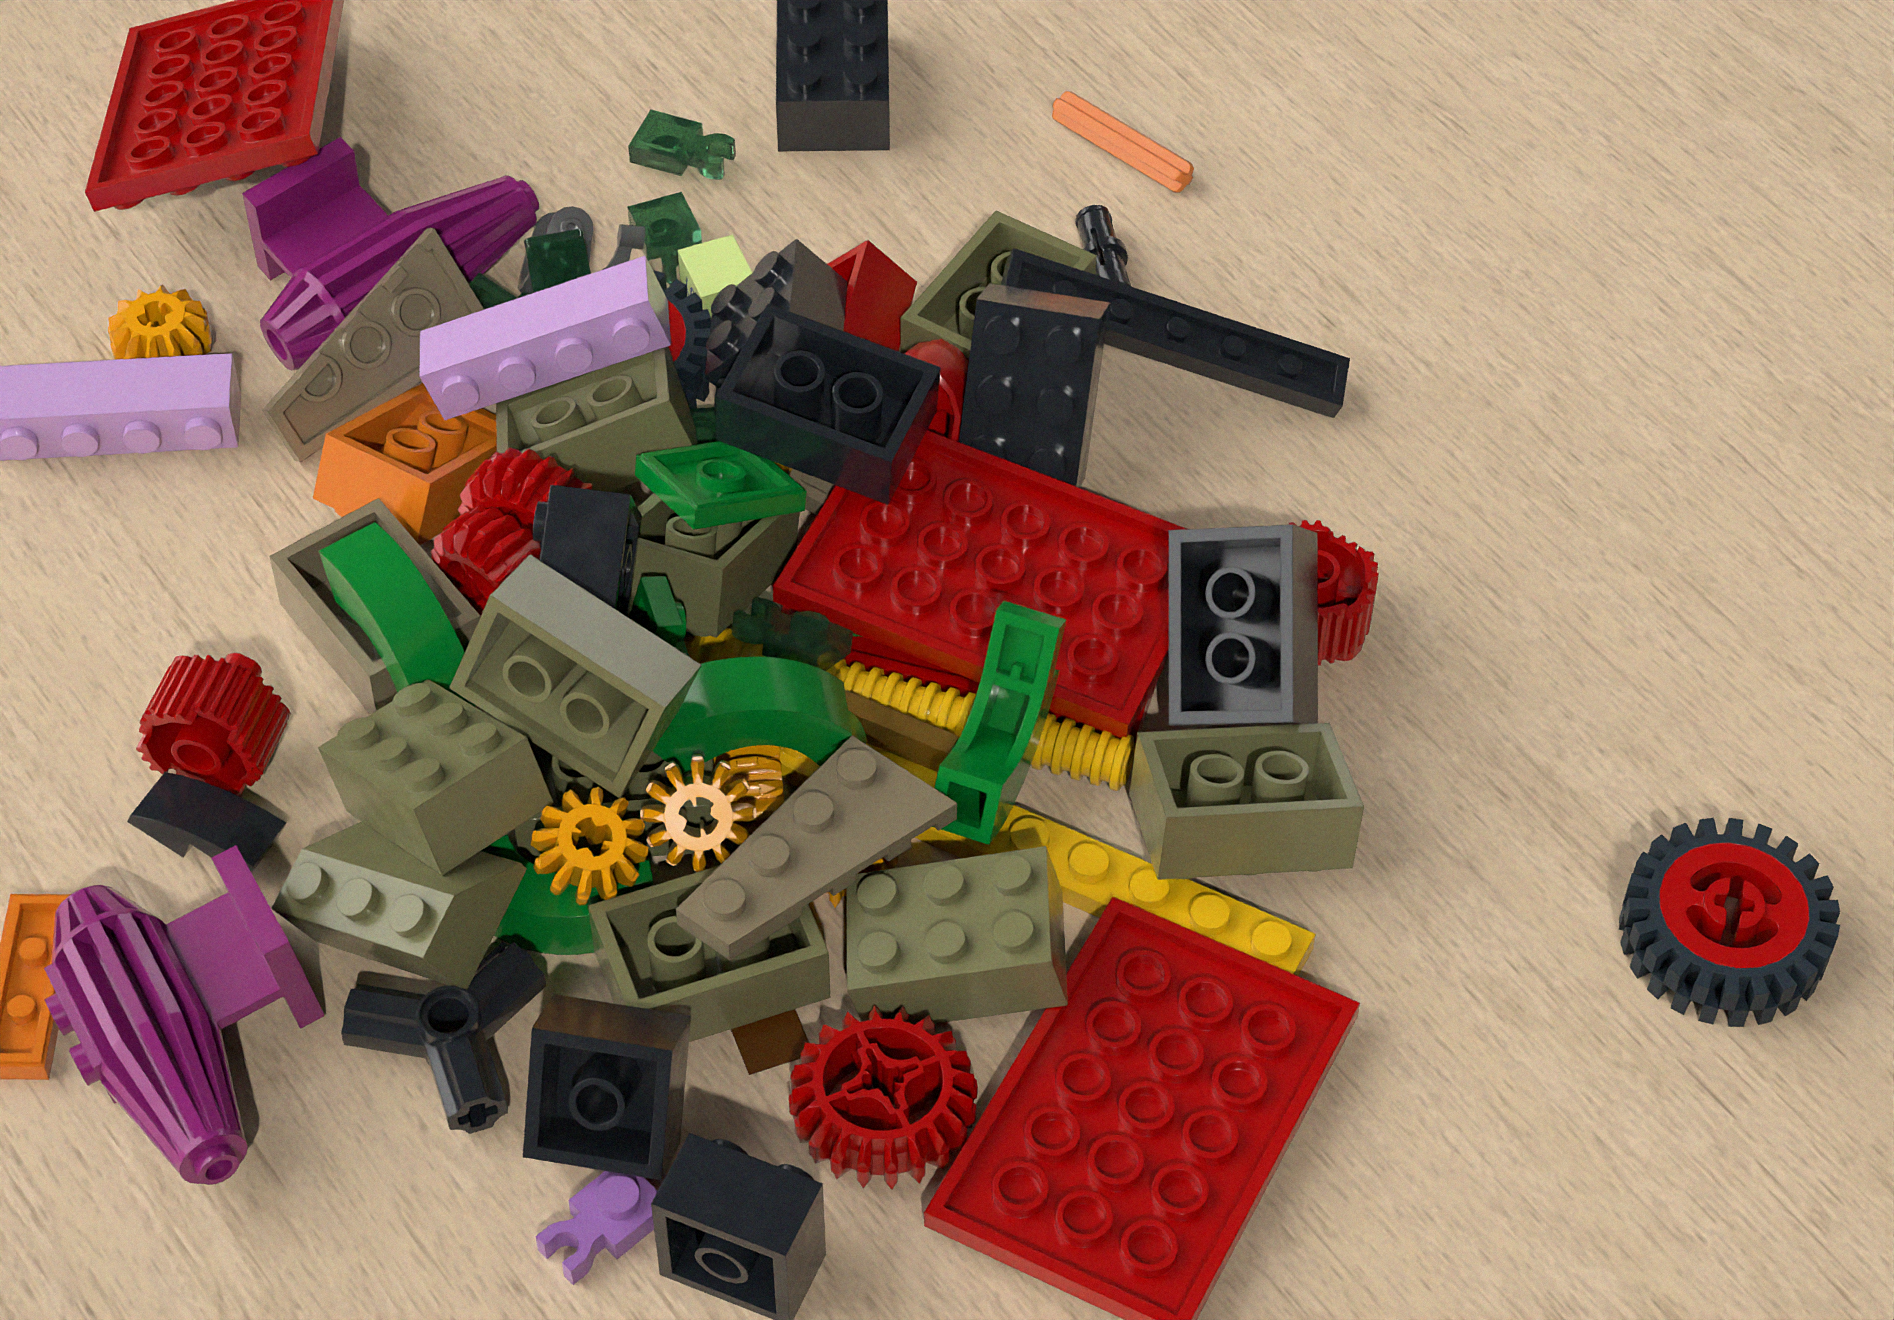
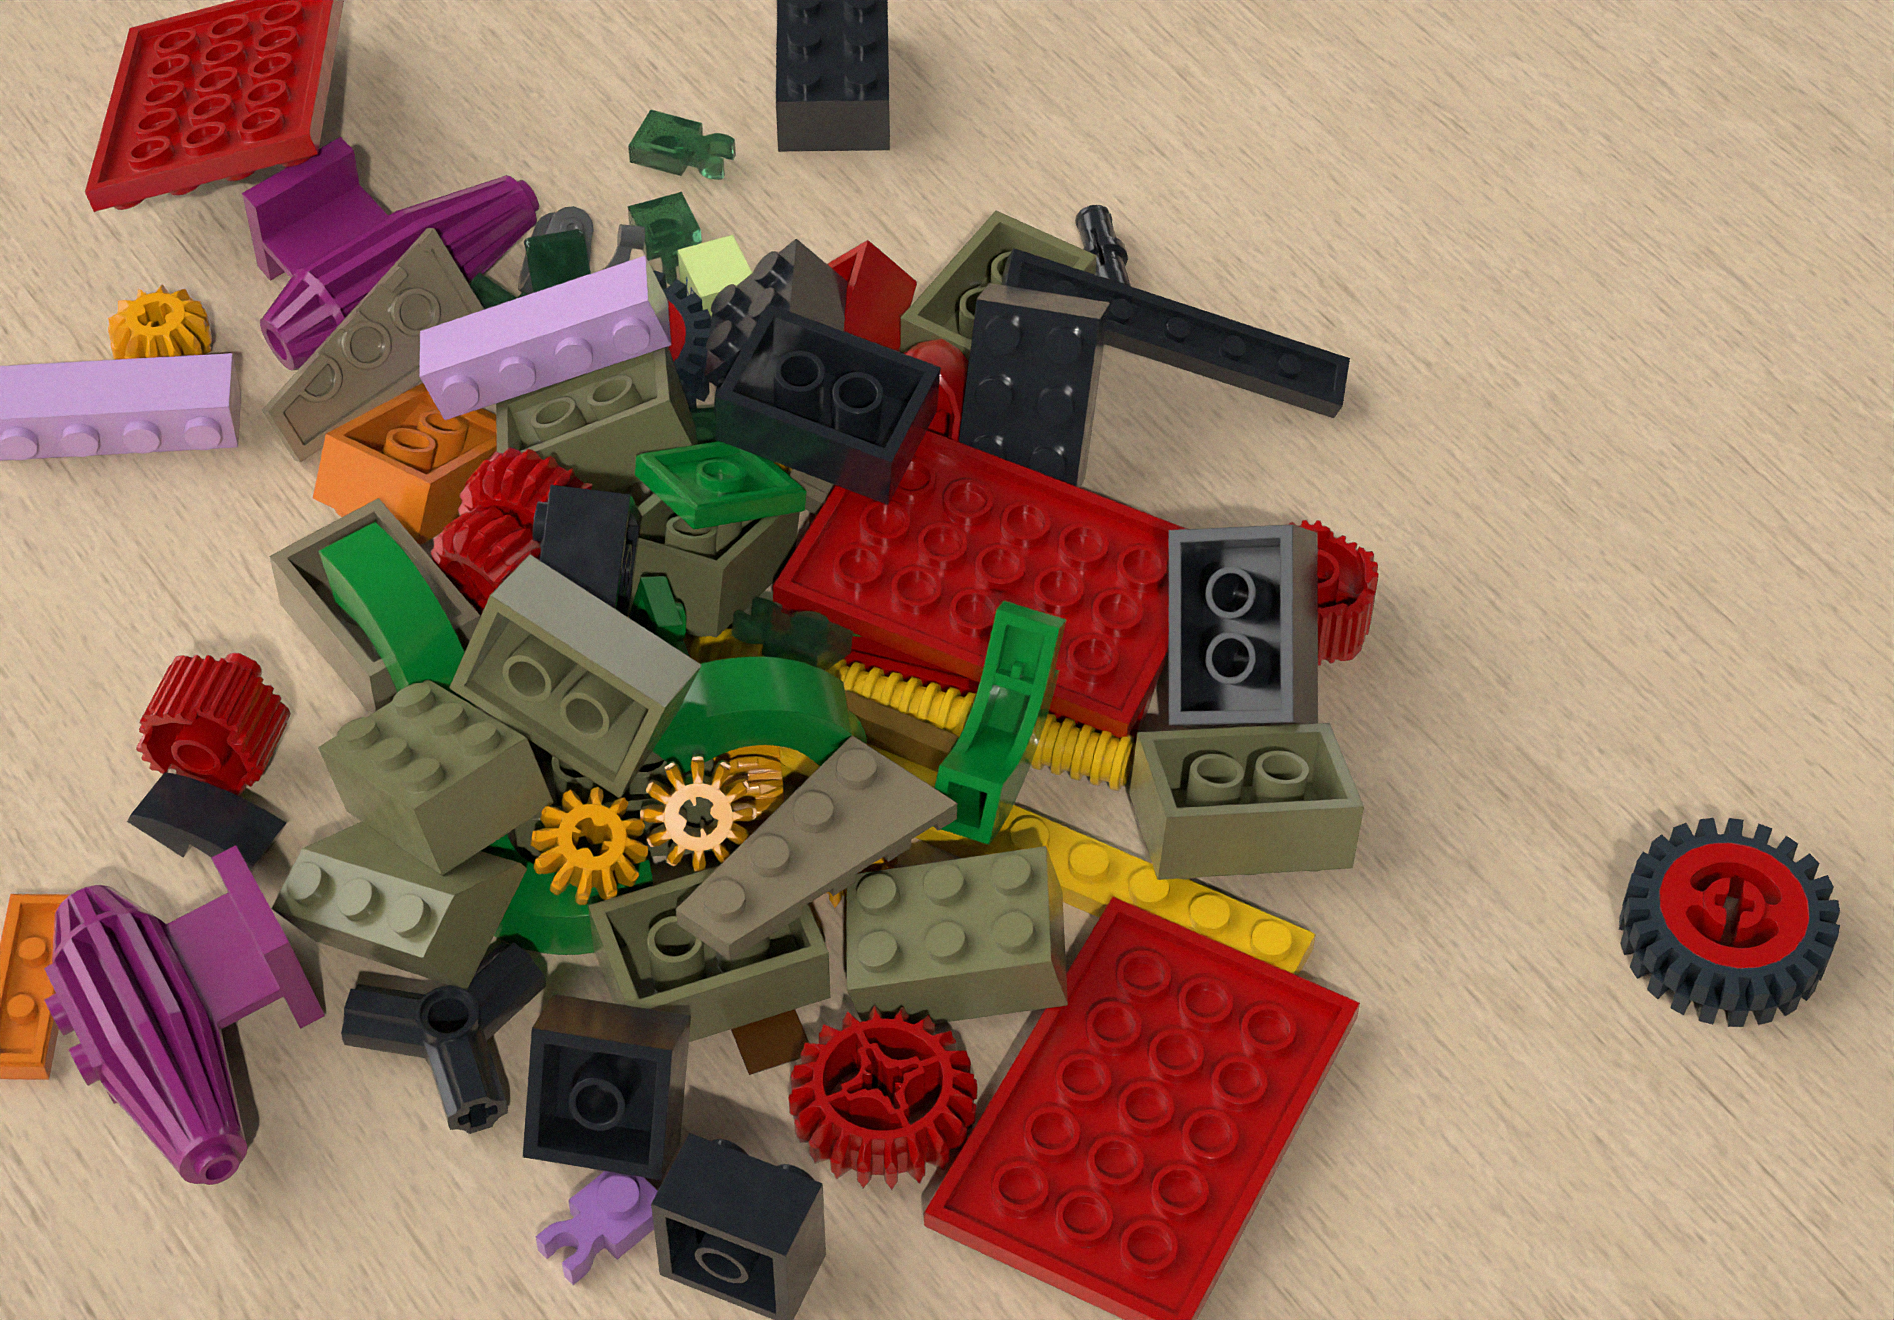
(1123, 141): orange axle -> none

